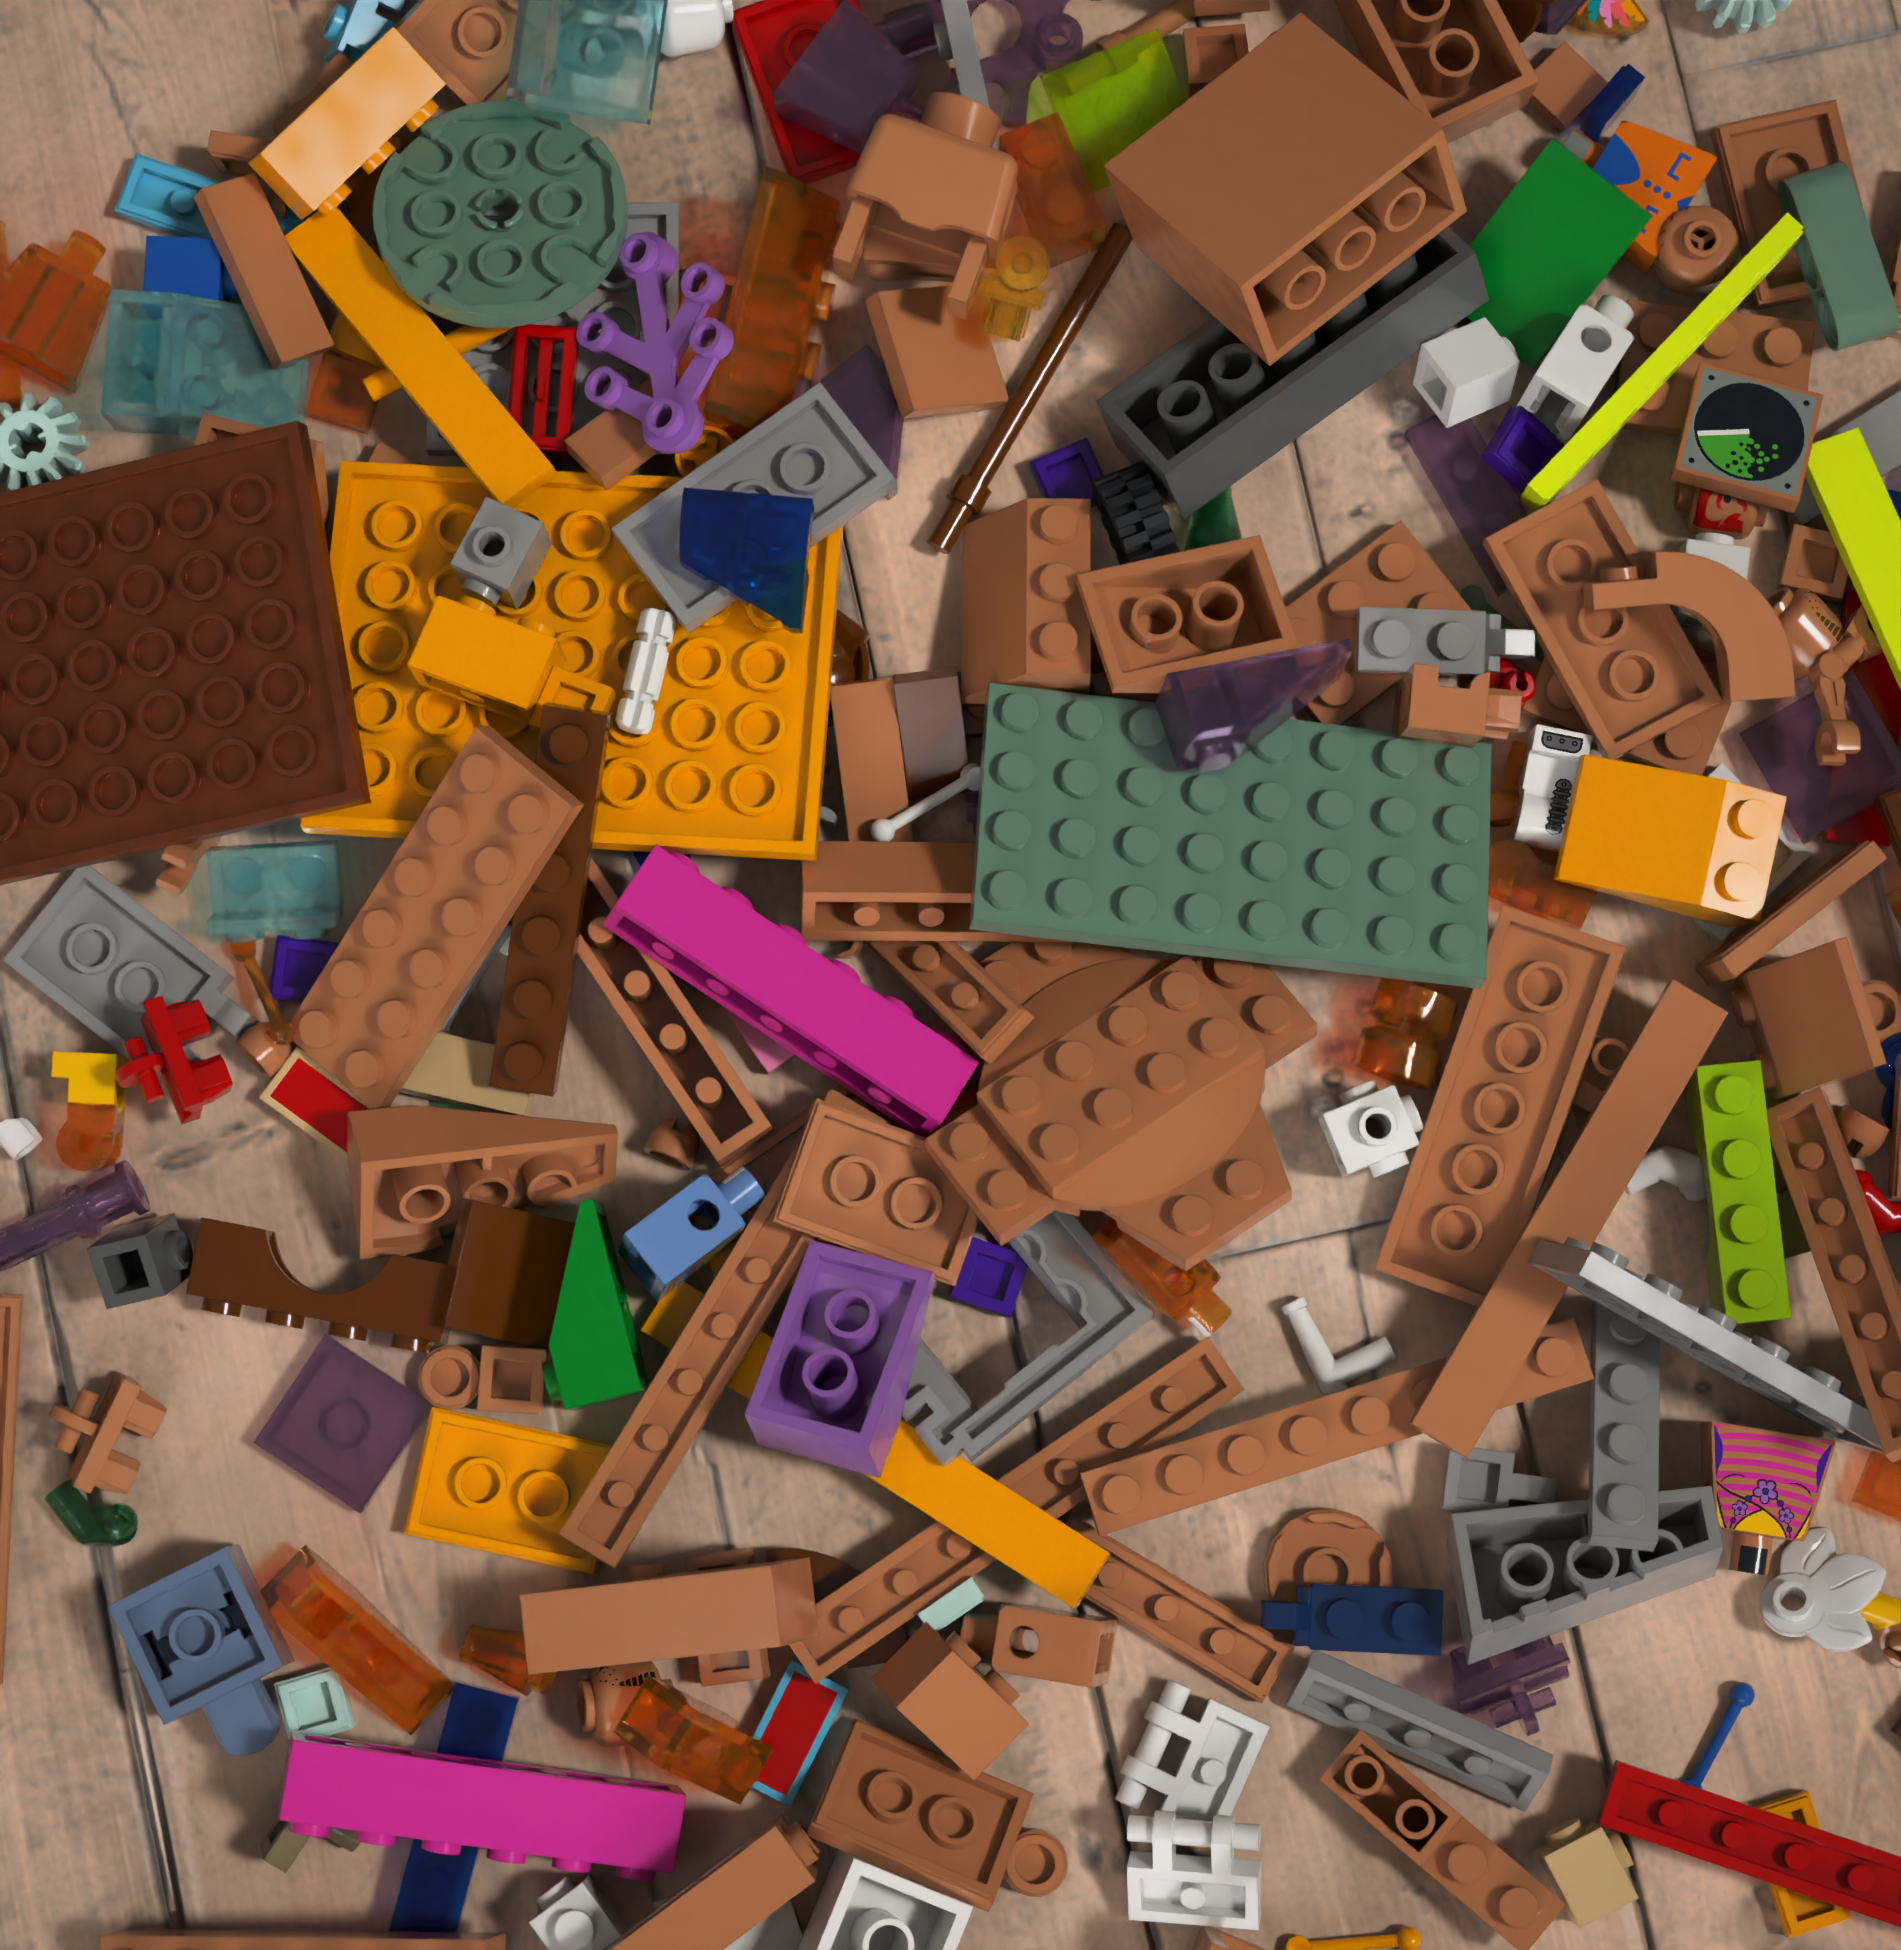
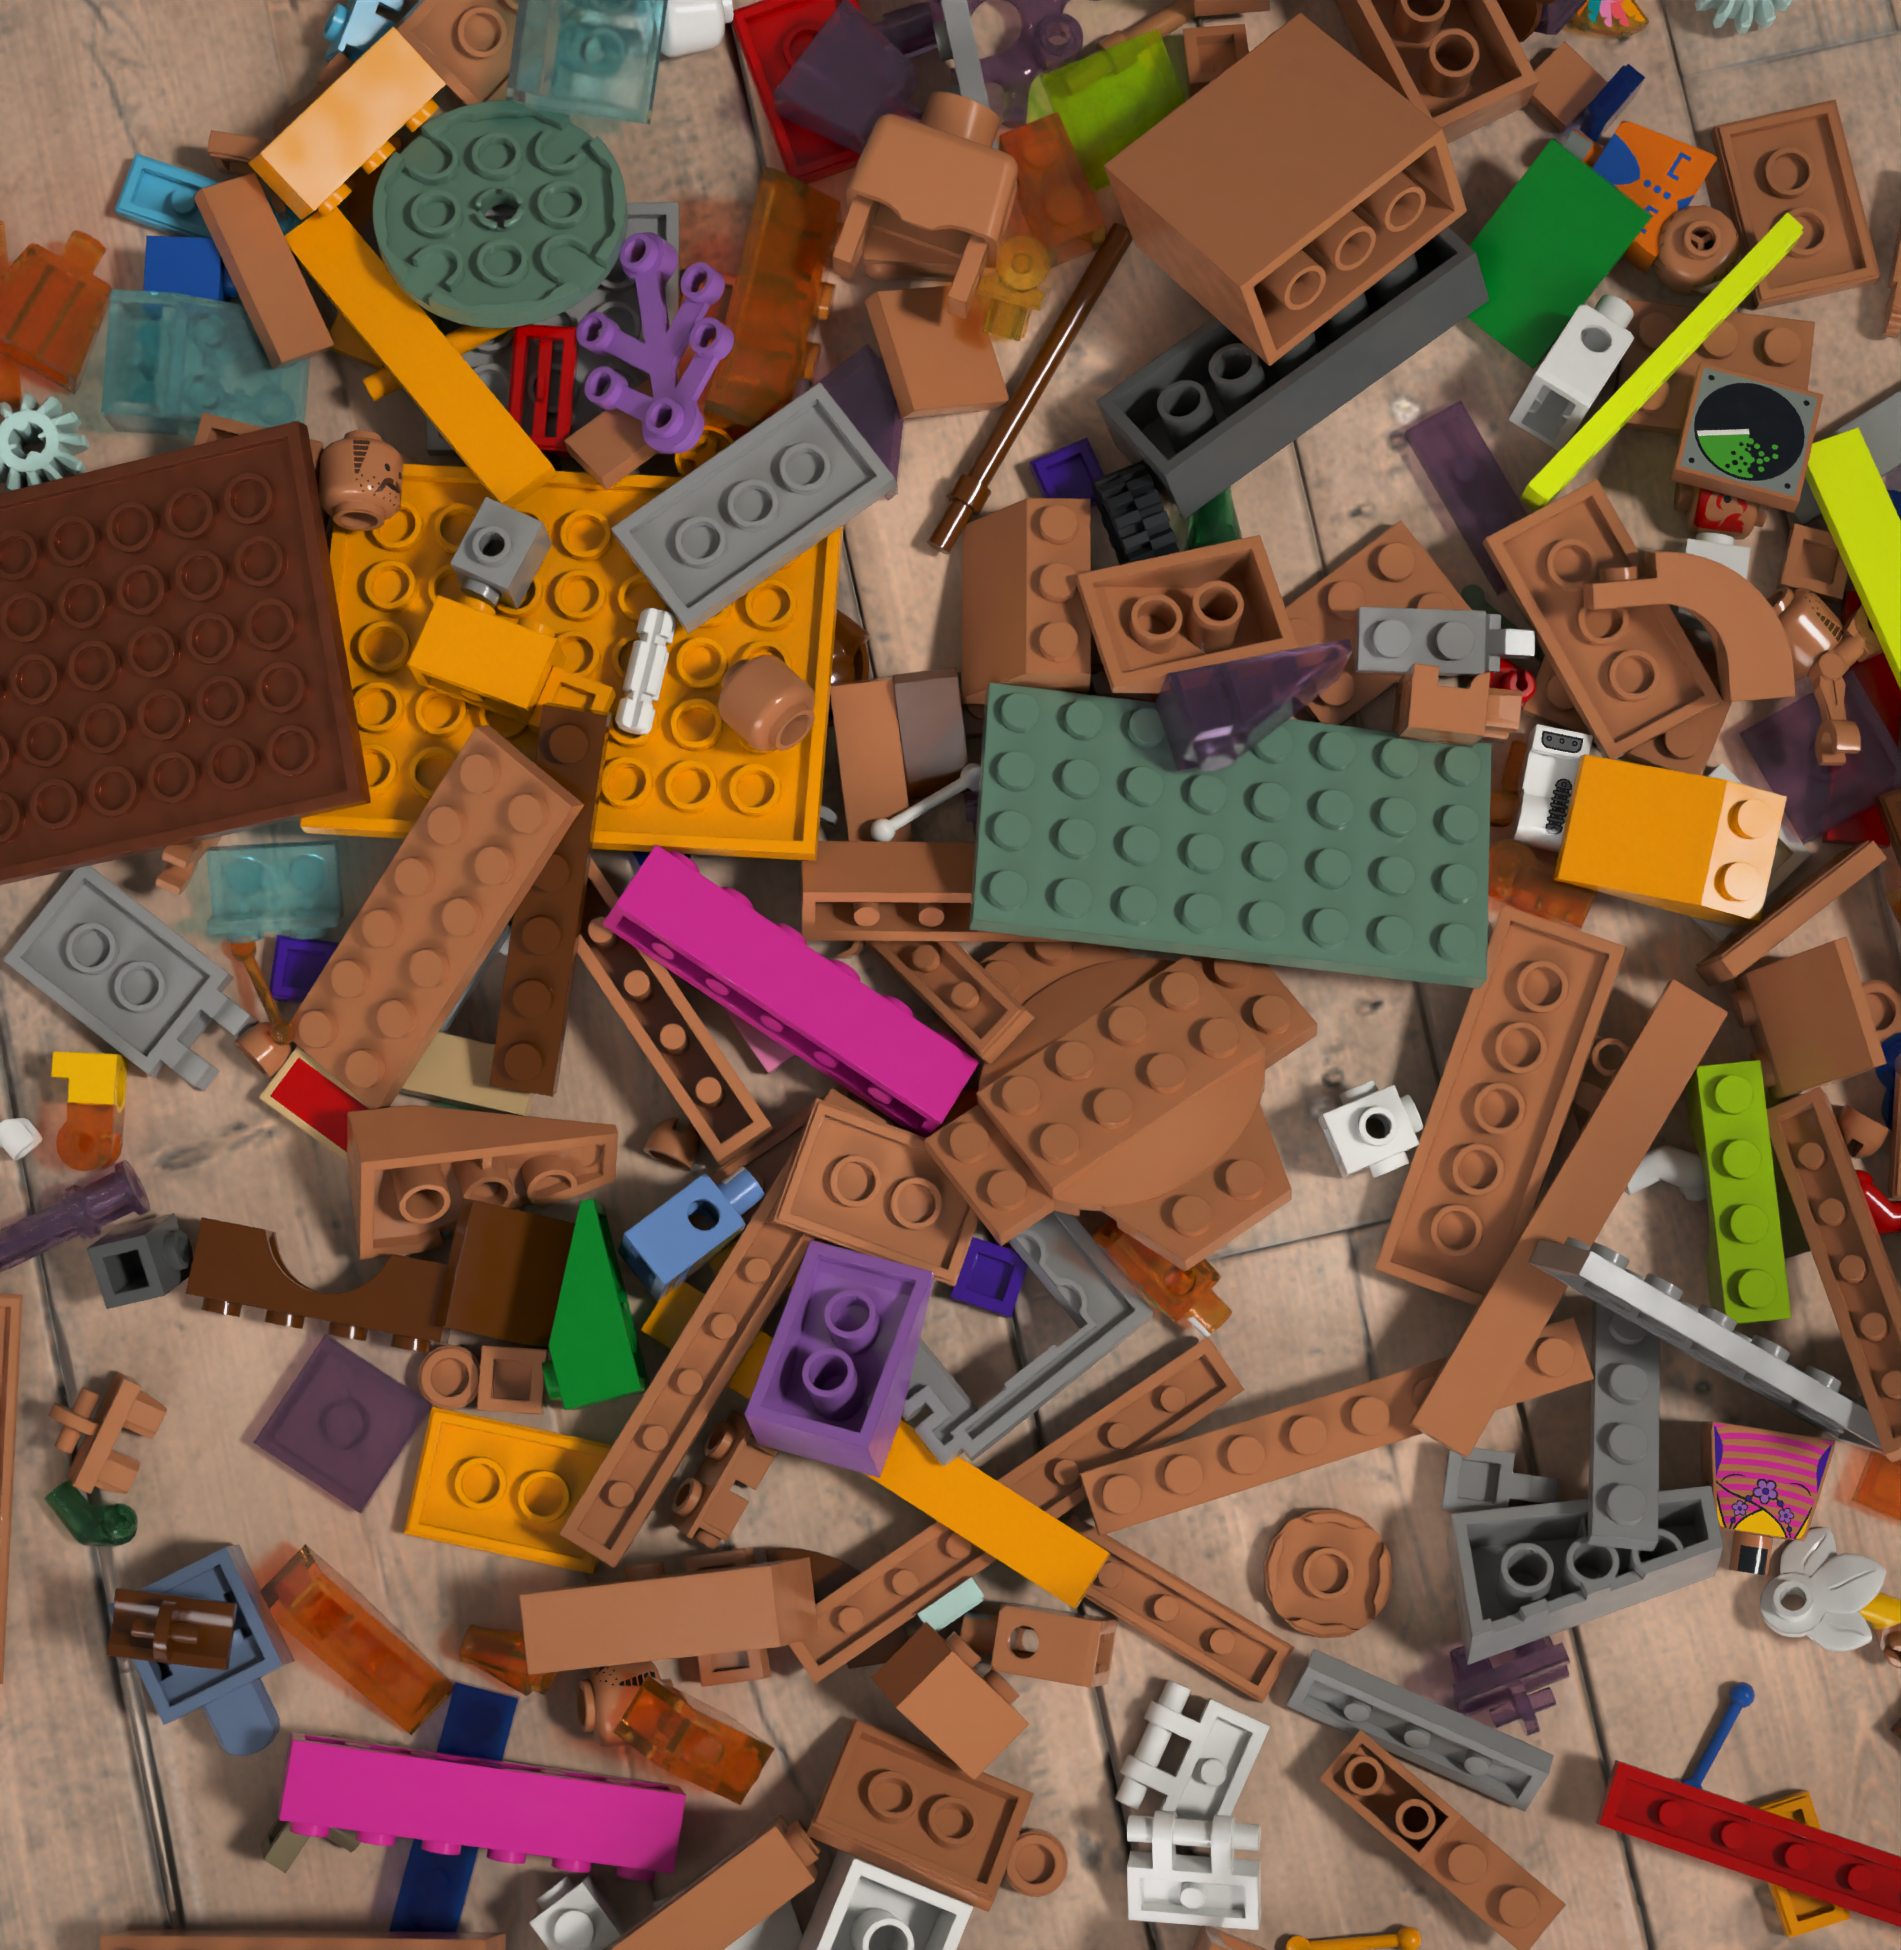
(167, 1031): red hips -> none
(172, 1629): none -> reddish brown hips
(315, 1703): light aqua tile -> none
(341, 395): clear orange tile -> none
(360, 481): none -> nougat head
(704, 1504): none -> nougat hinge
(751, 548): clear blue slope -> none
(766, 703): none -> nougat head
(796, 1728): red tile -> none
(1328, 1372): white piece -> none
(1361, 1618): dark blue hinge -> none
(1402, 1056): clear orange wheel -> none
(1466, 372): white brick -> none
(1521, 447): dark purple tile -> none
(1587, 1870): tan brick -> none
(1839, 256): sand green beam -> none

